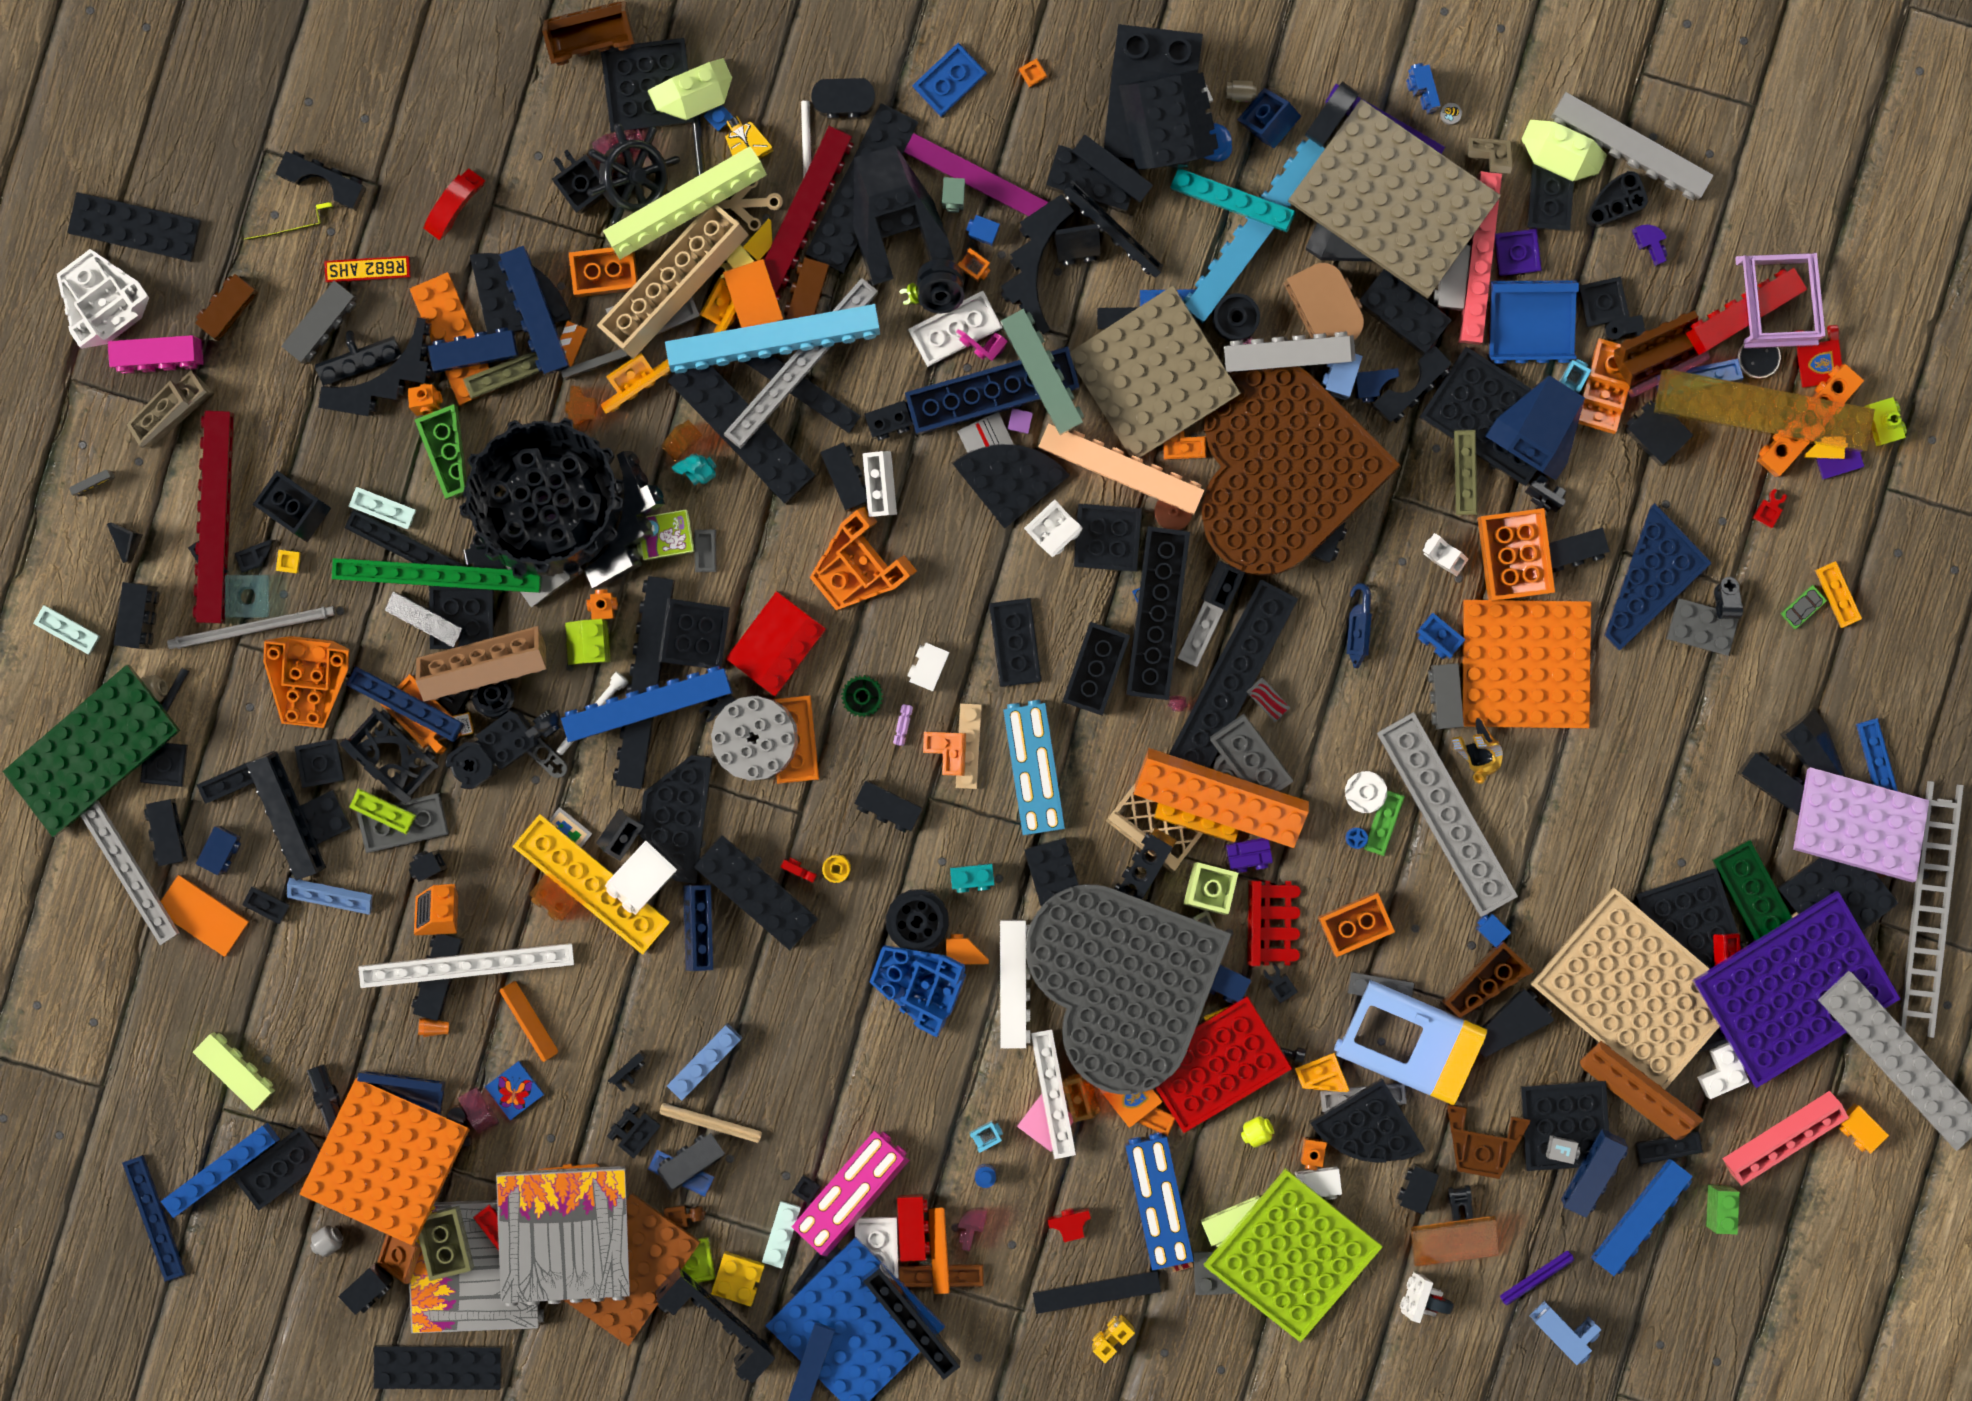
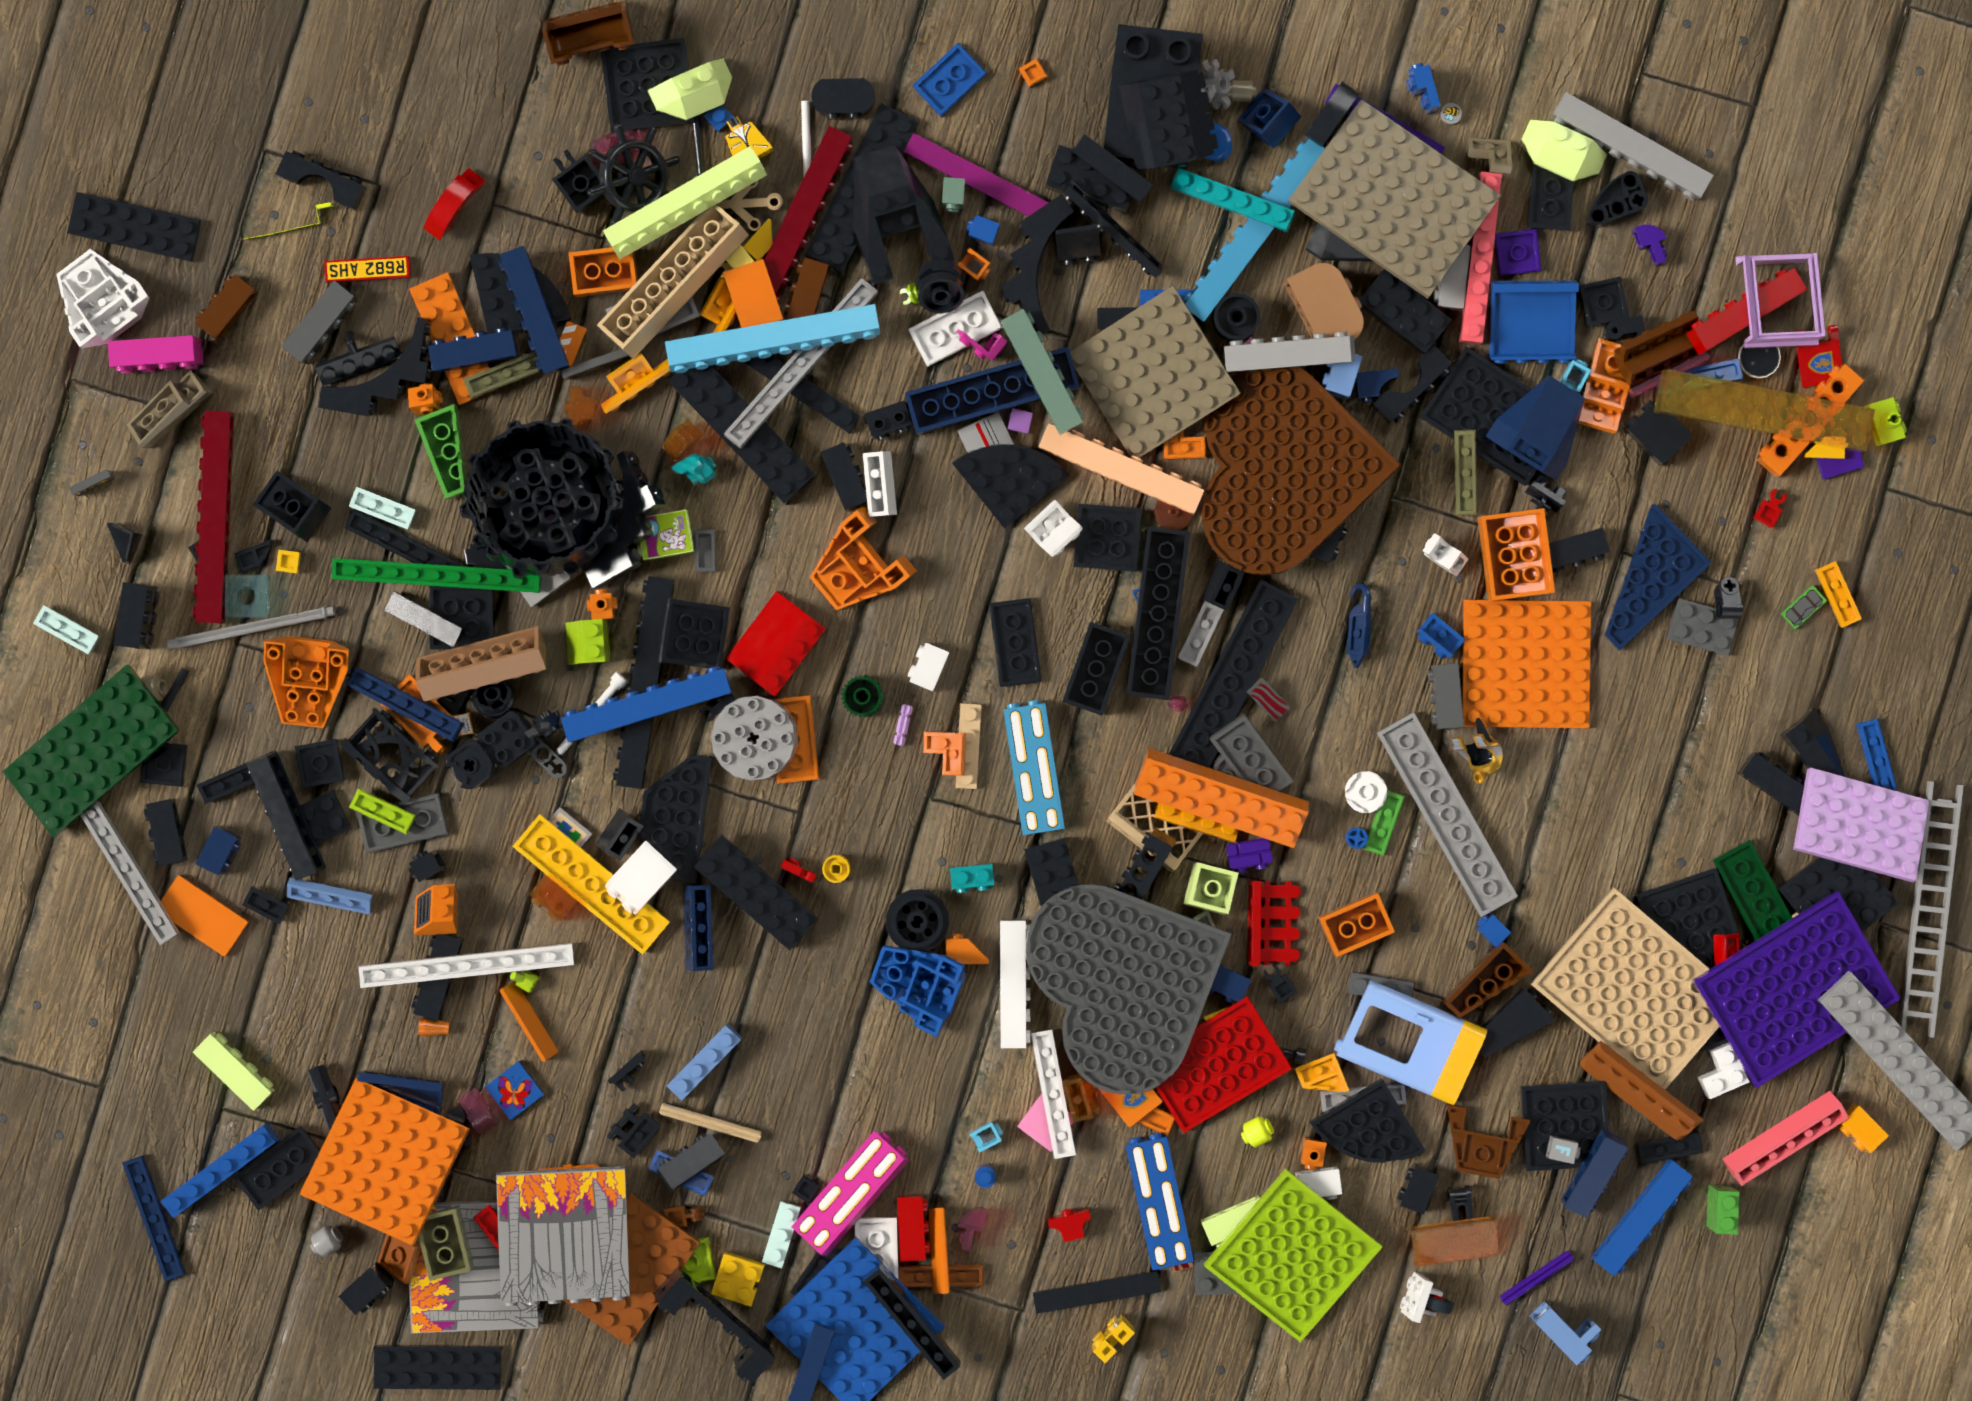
(525, 980): none -> lime piece
(887, 806): black brick -> none
(1217, 83): none -> light grey pin

